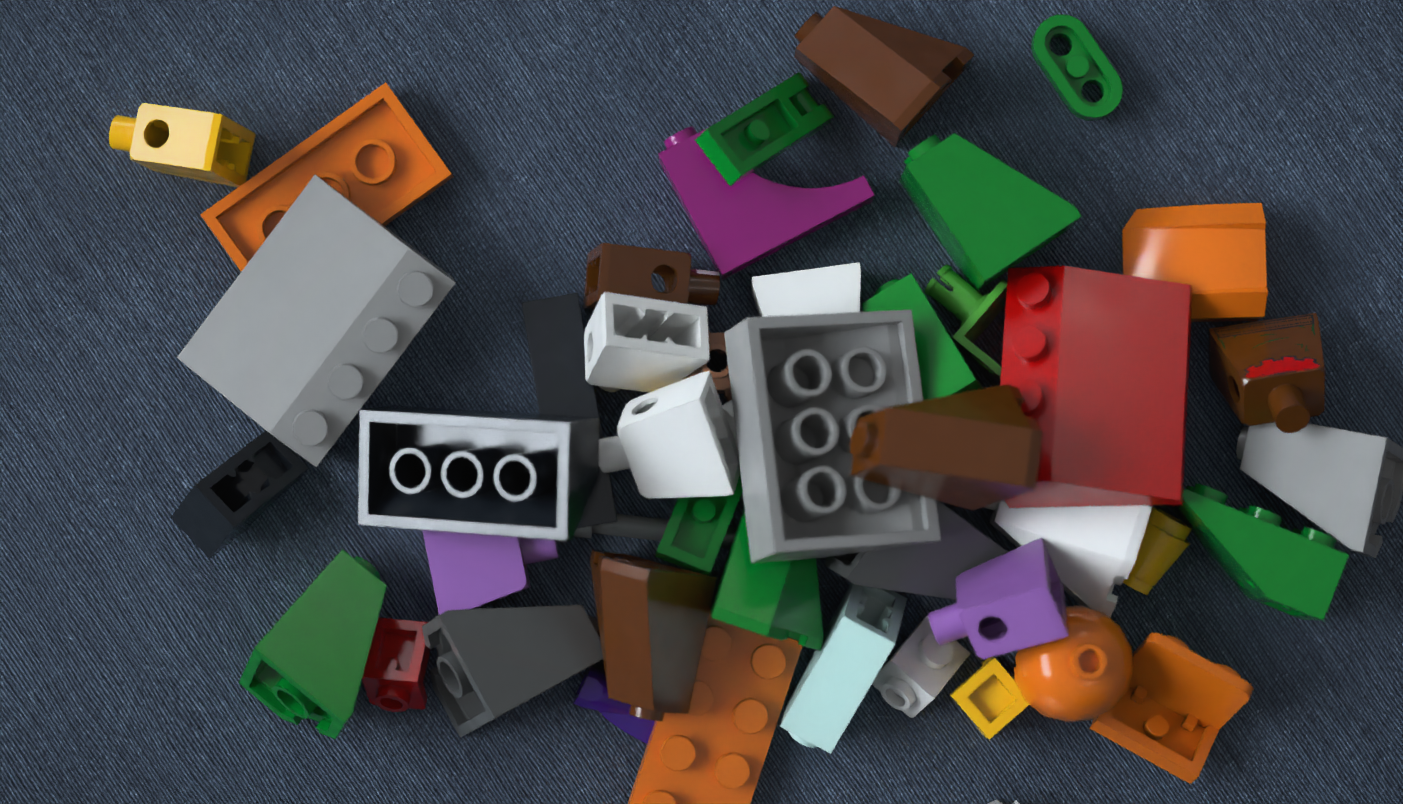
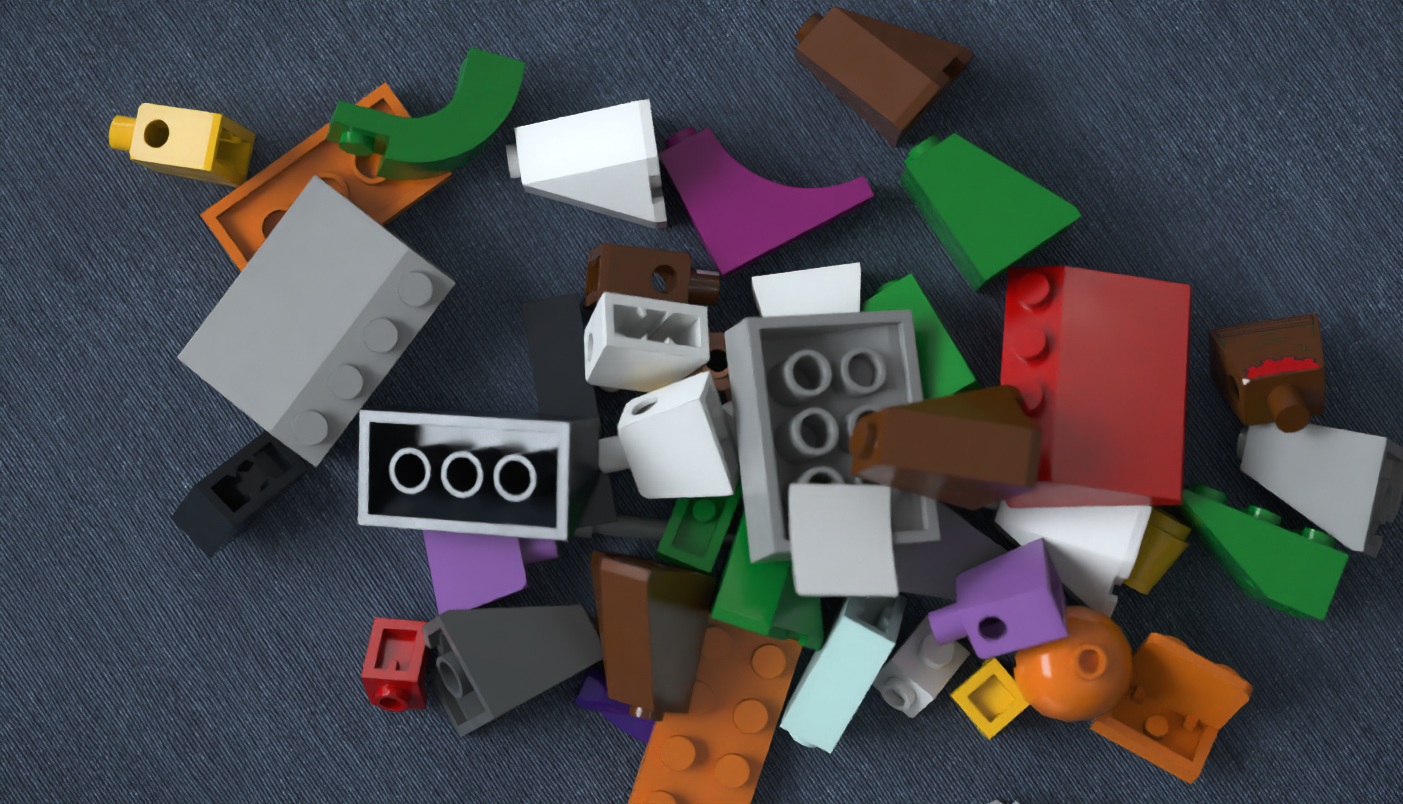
(320, 647): green slope -> none
(442, 140): none -> green arch
(594, 162): none -> white slope
(763, 129): green plate -> none
(842, 540): none -> white sticker
(972, 309): bright green bracket -> none
(1079, 67): green plate -> none
(1205, 246): orange slope -> none

